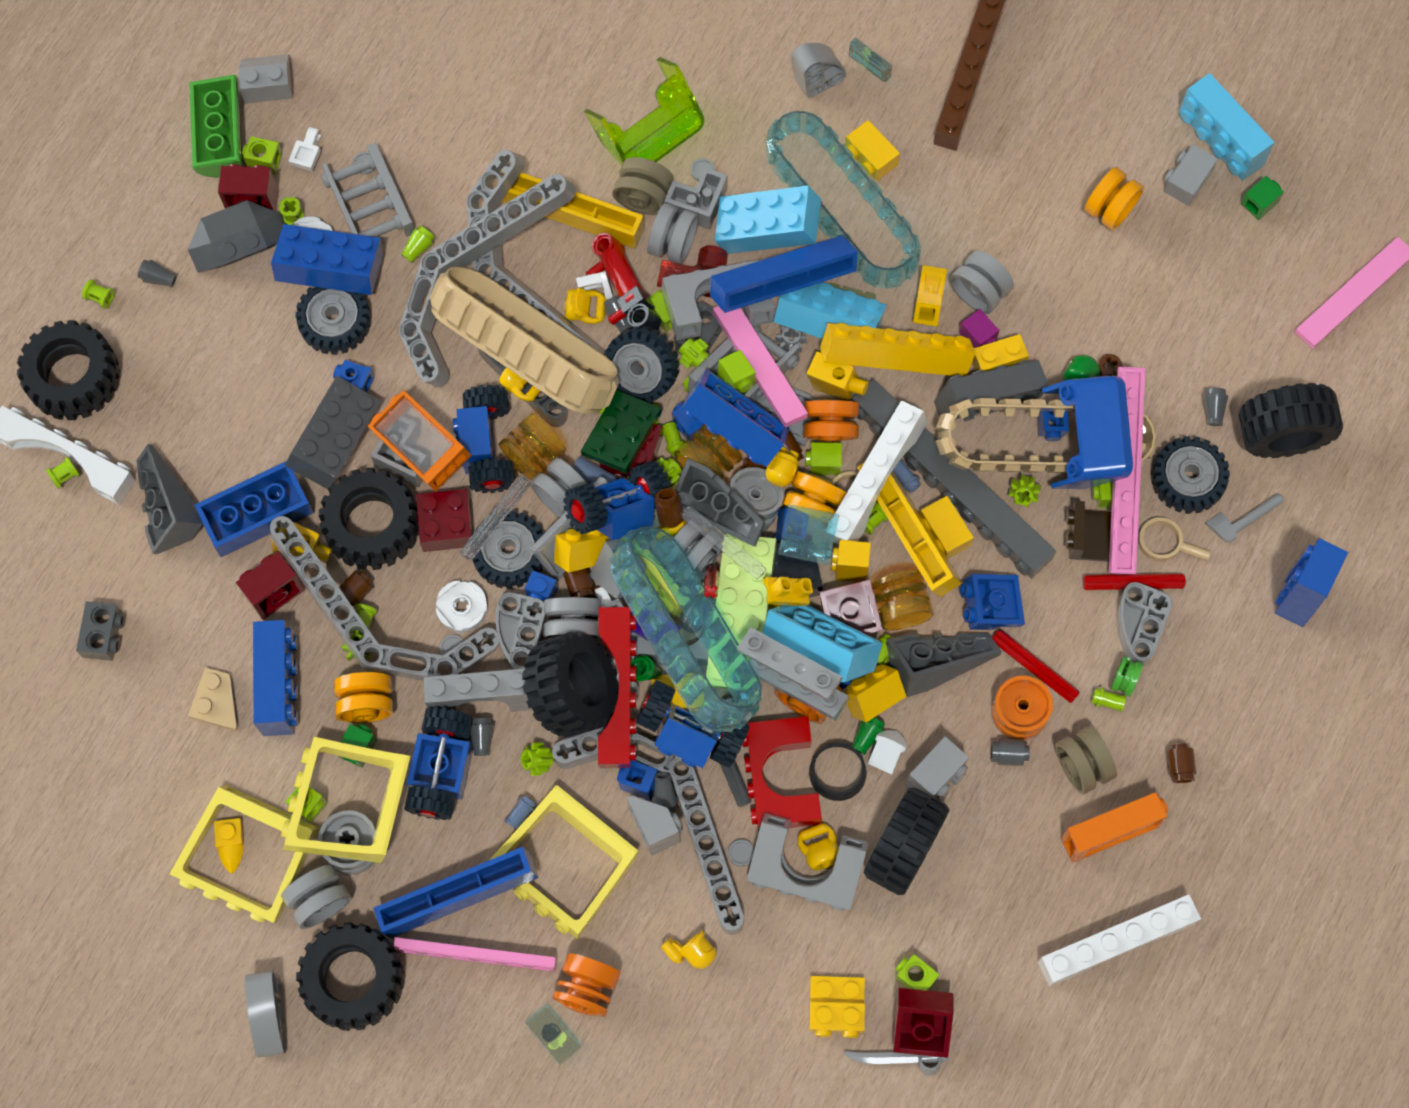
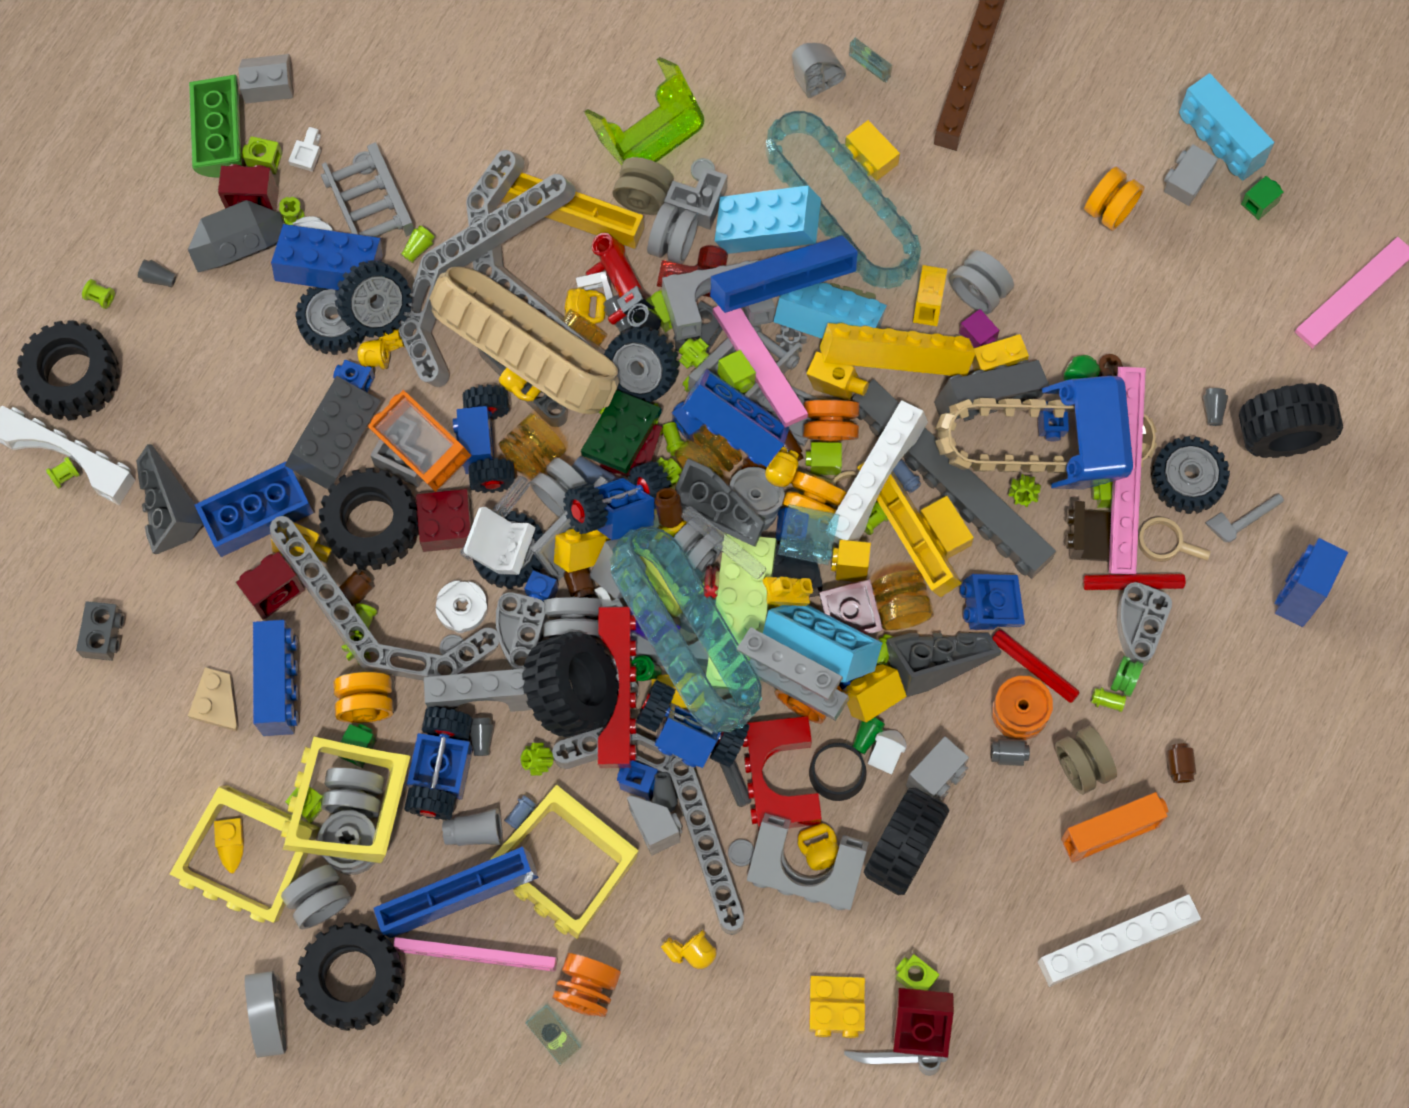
(352, 791): none -> light grey wheel
(359, 287): none -> wheel
(377, 352): none -> yellow piece
(474, 829): none -> light grey plant
(498, 542): none -> white bracket
(584, 327): none -> clear yellow beam

